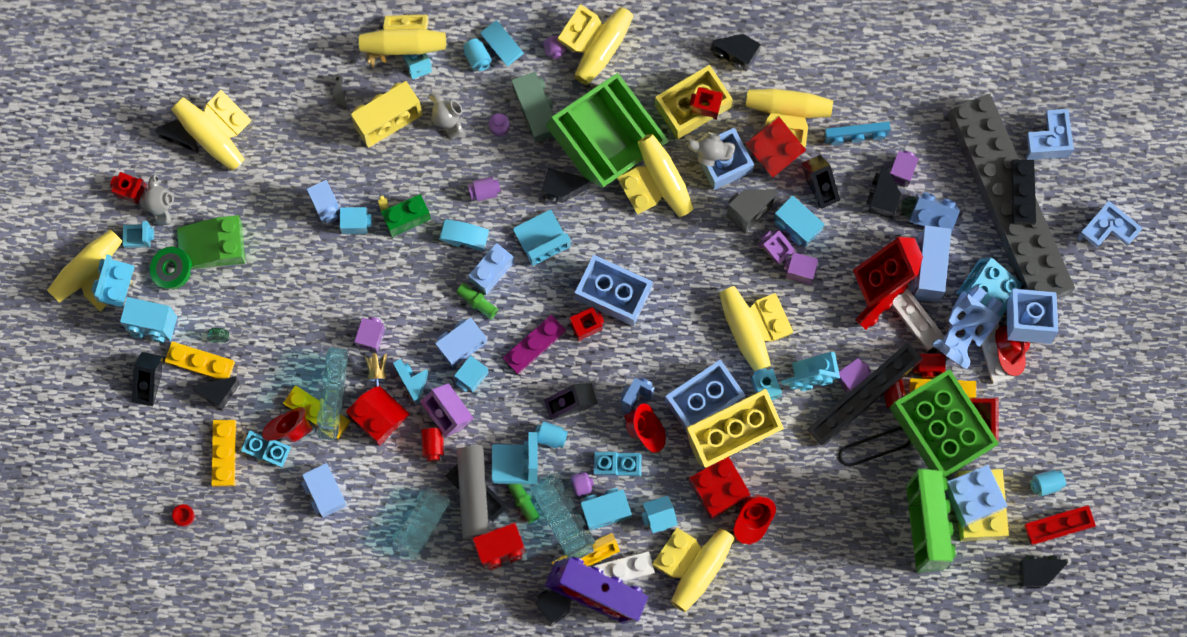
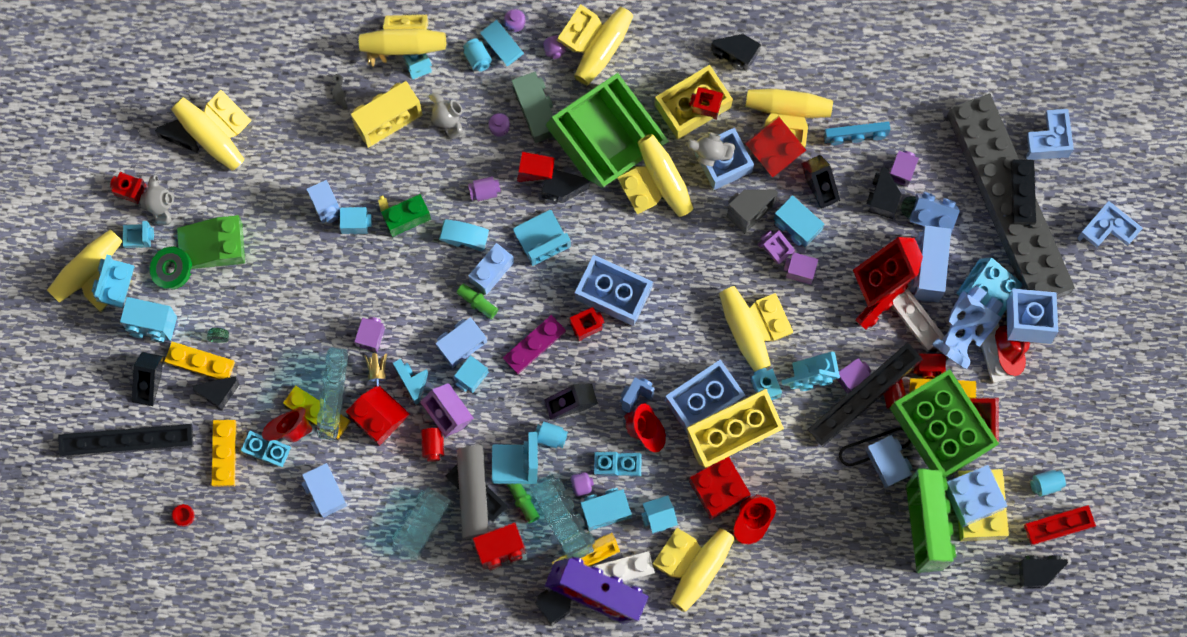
(125, 440): none -> black plate
(514, 20): none -> medium lavender piece
(535, 167): none -> red slope
(889, 461): none -> light blue brick

